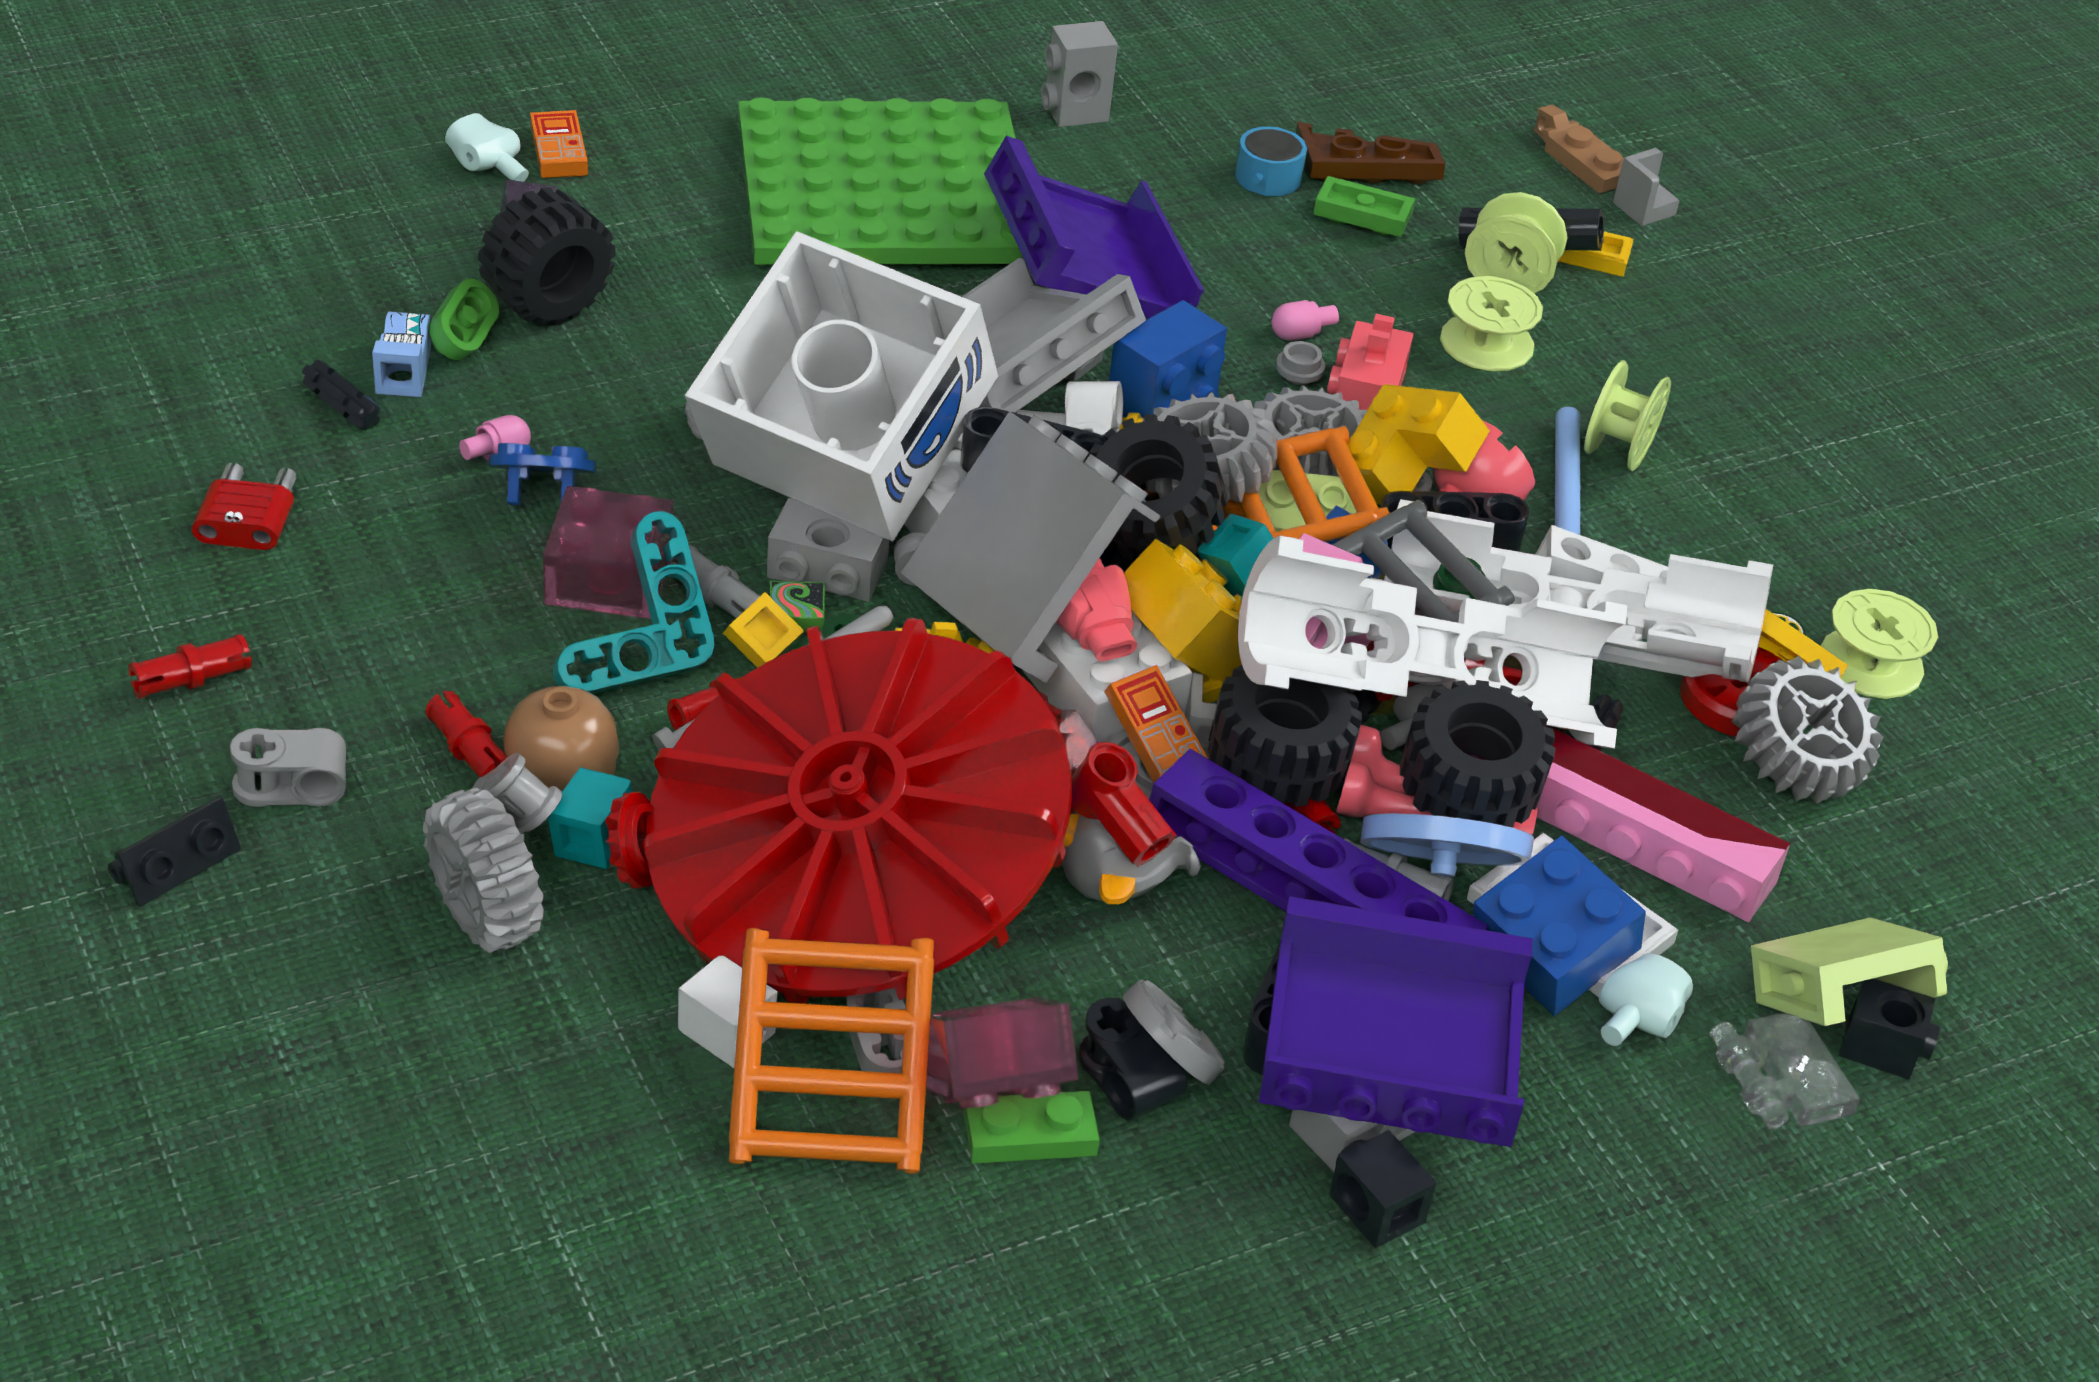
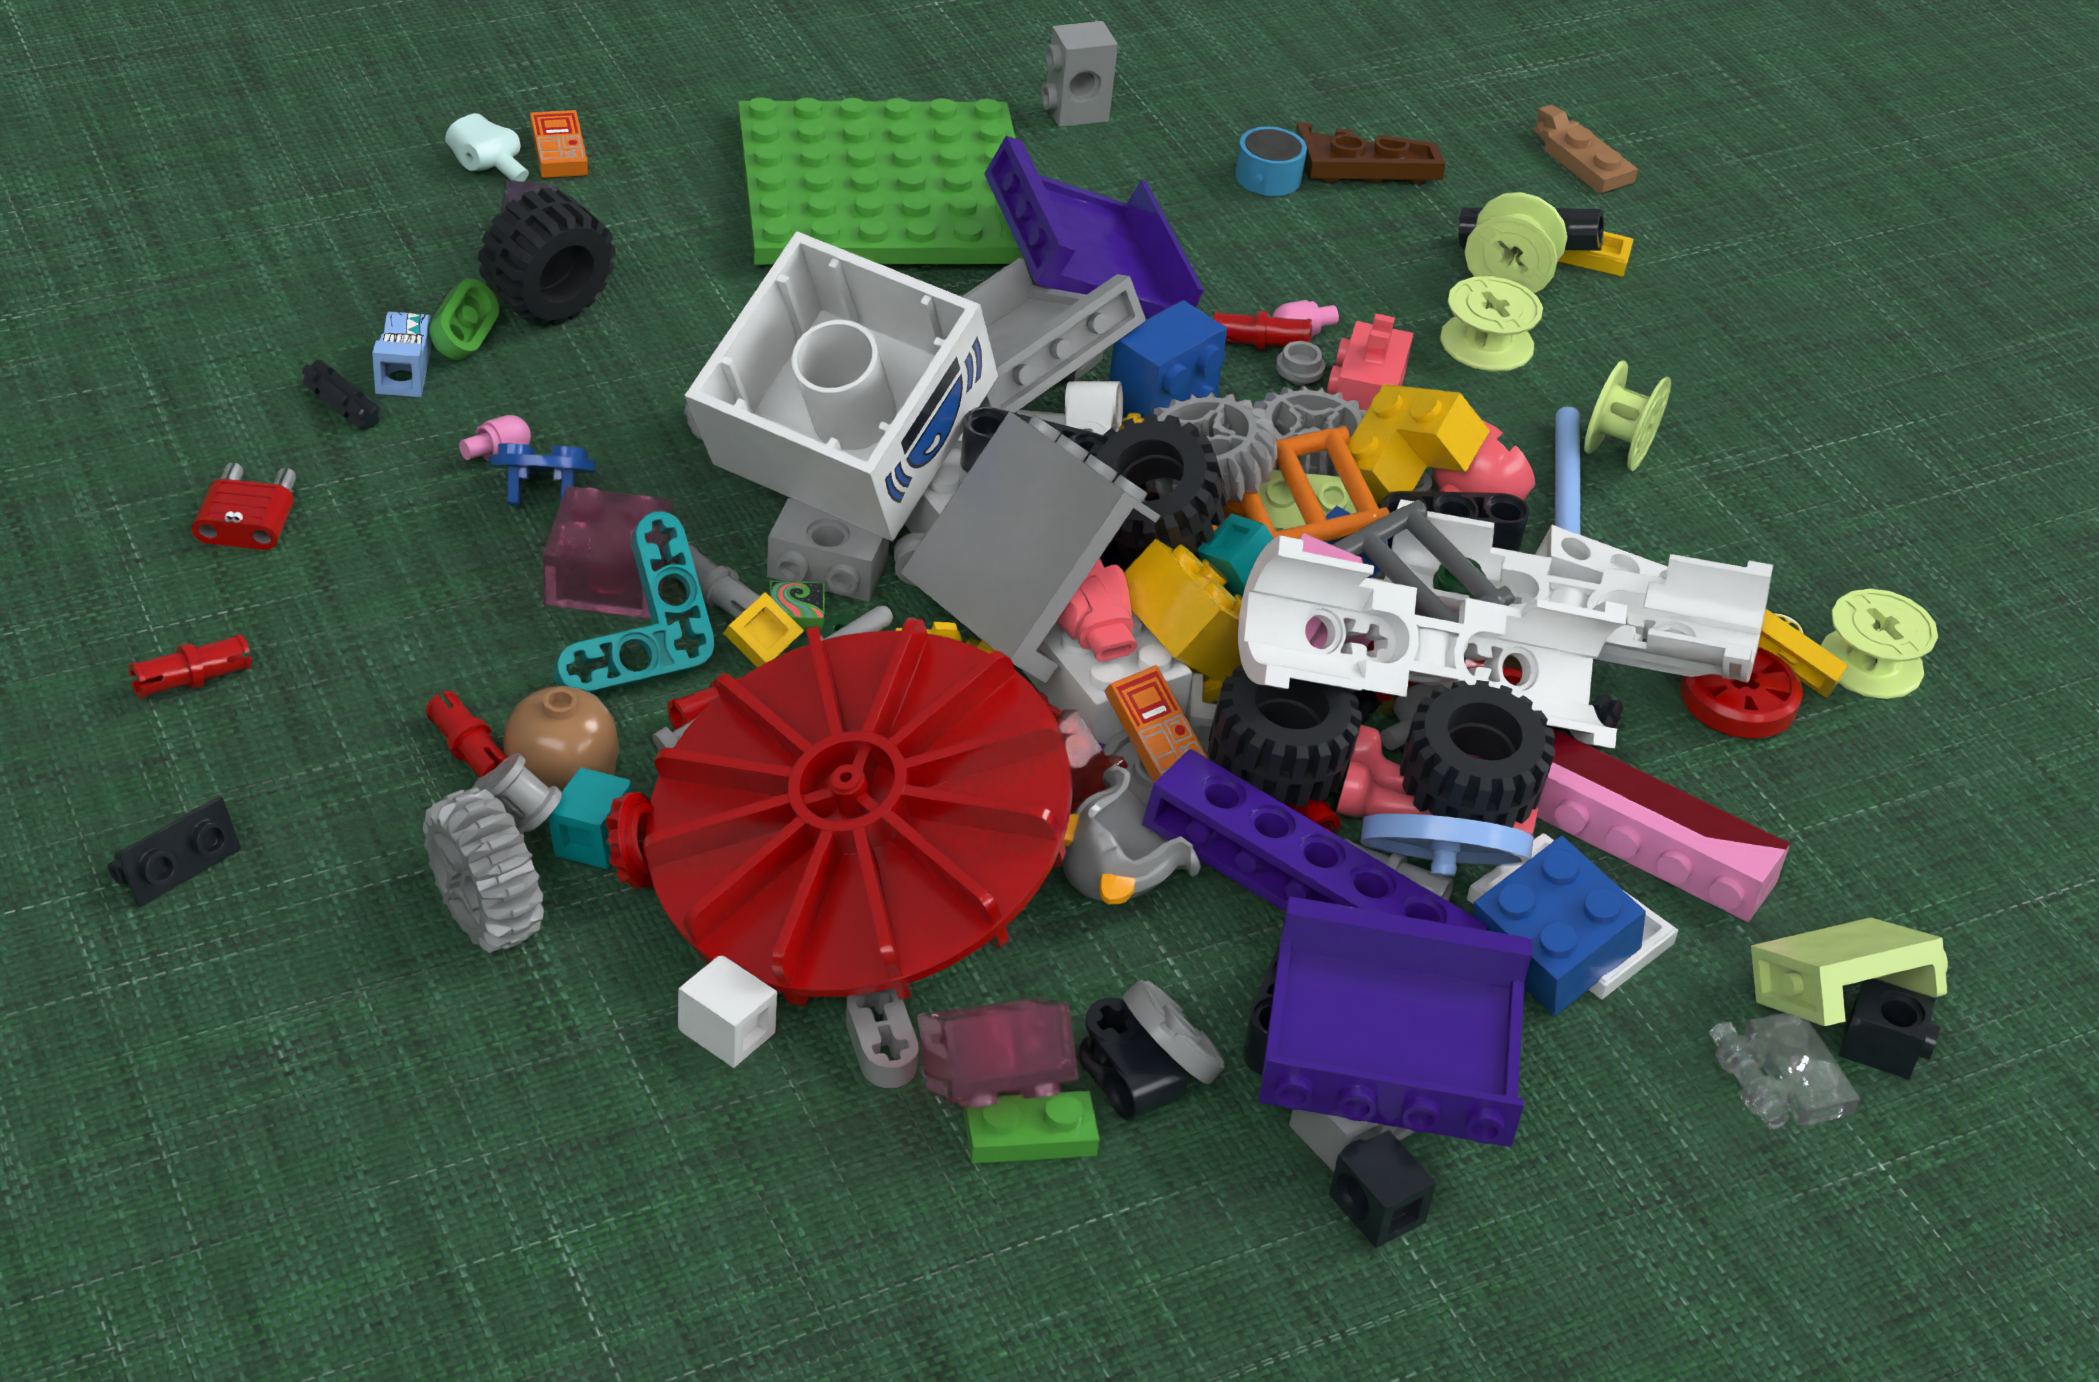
(293, 769): light grey piece -> none
(907, 1086): orange bar -> none
(1107, 792): red piece -> none
(1264, 330): none -> red pin
(1364, 206): bright green plate -> none
(1639, 189): light grey panel -> none
(1644, 996): light aqua piece -> none
(1836, 749): light grey gear -> none

